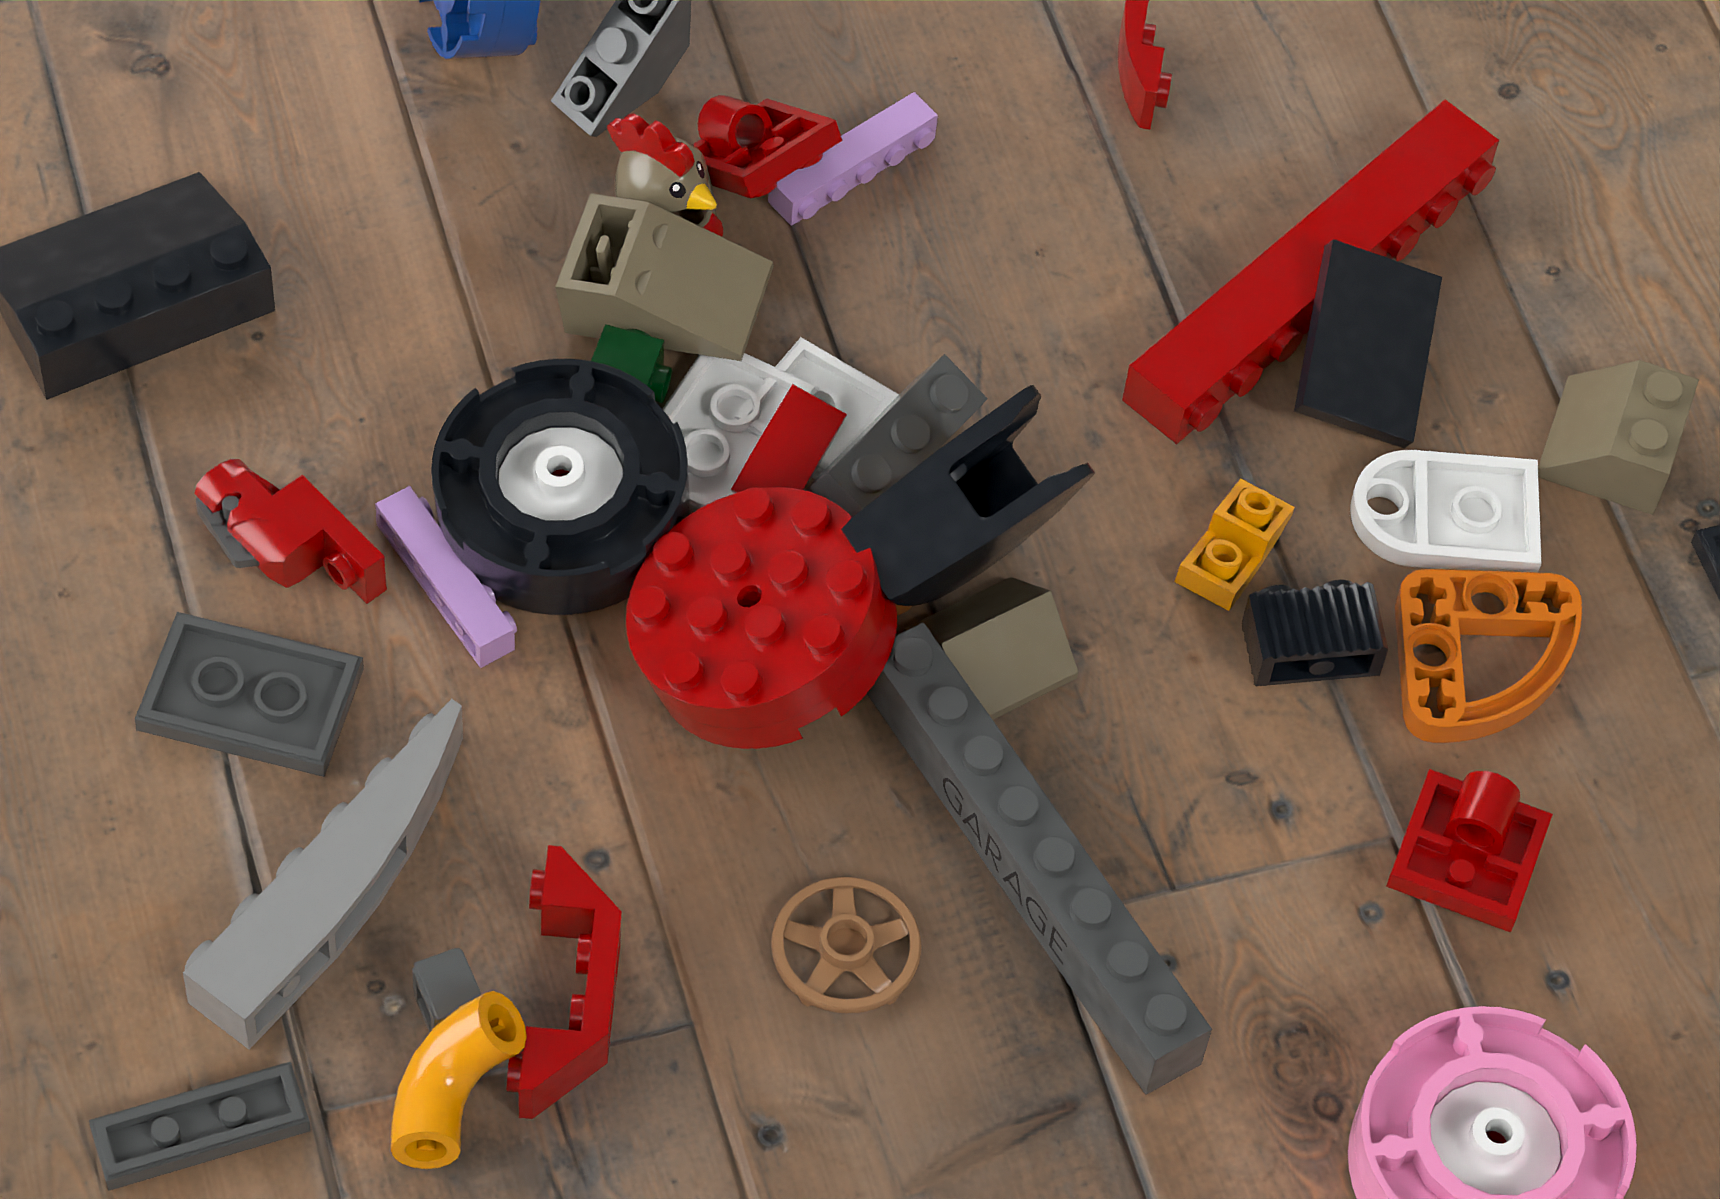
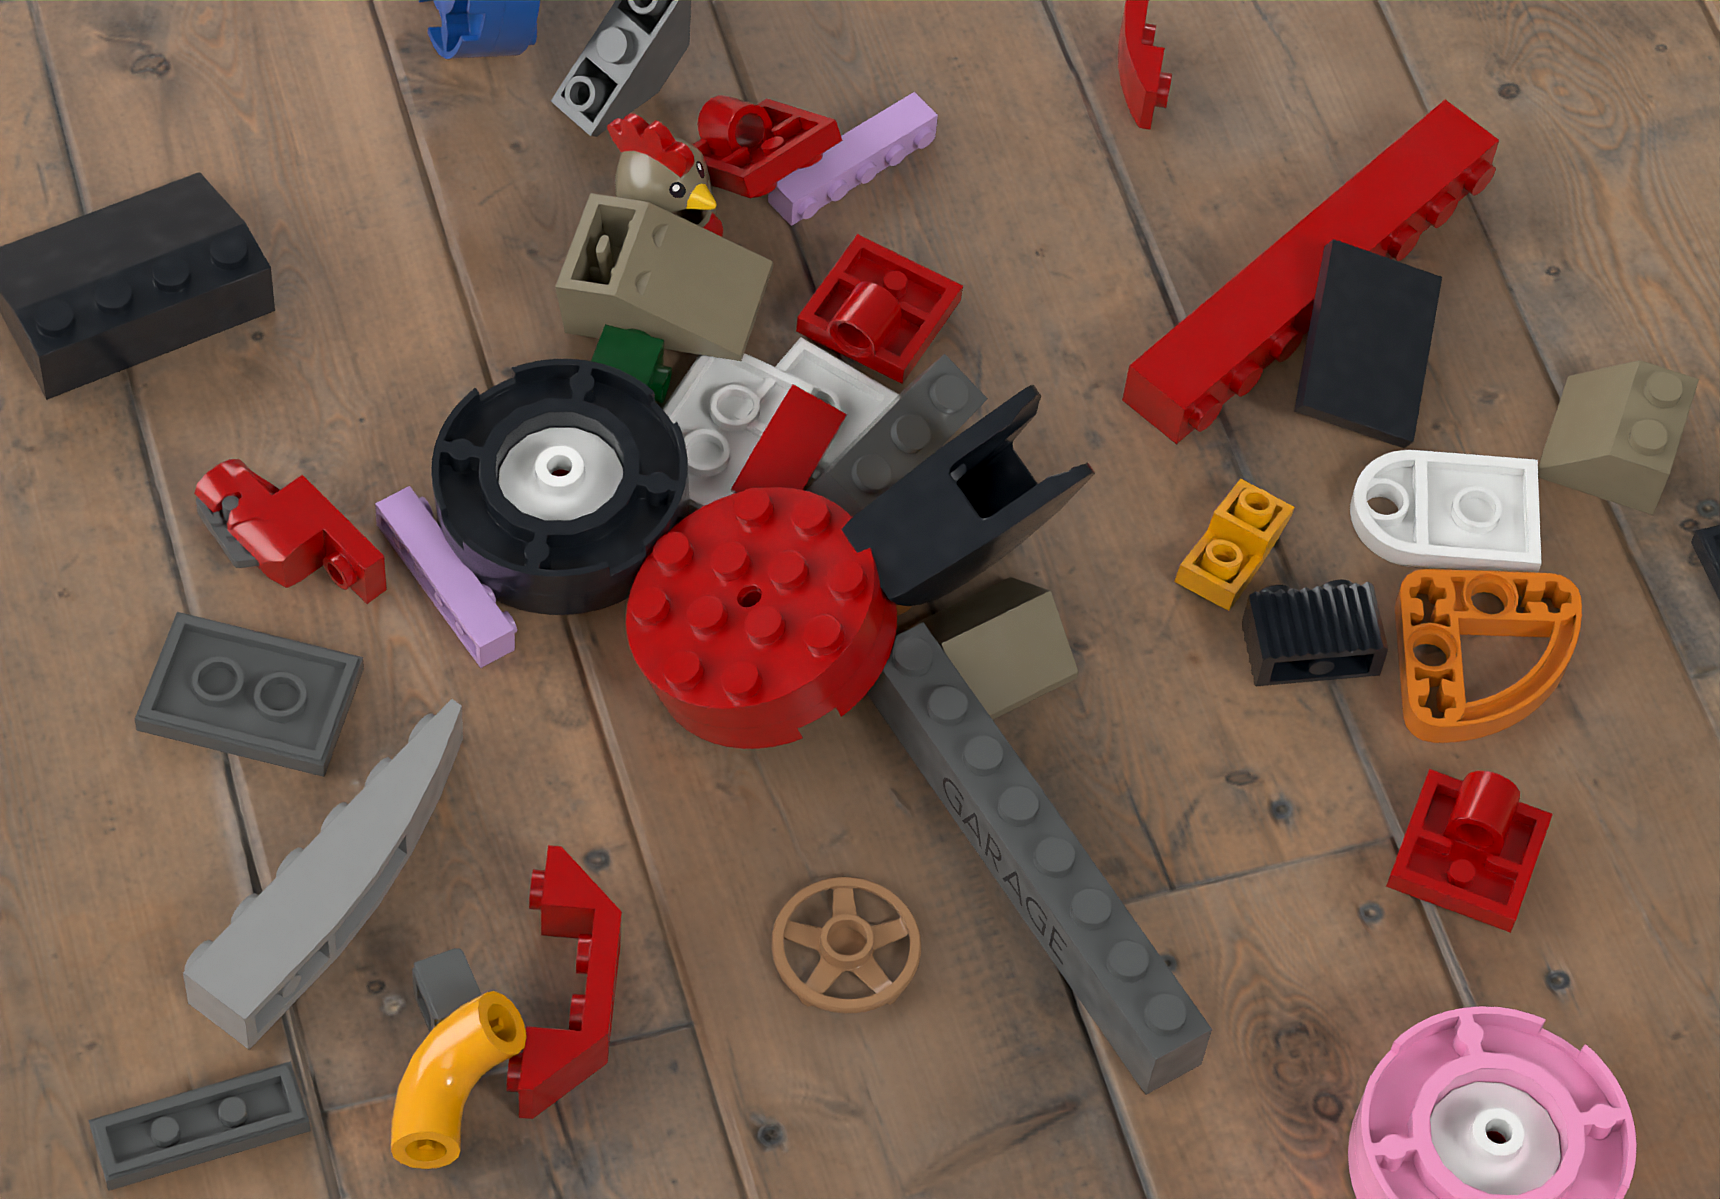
(879, 308): none -> red plate

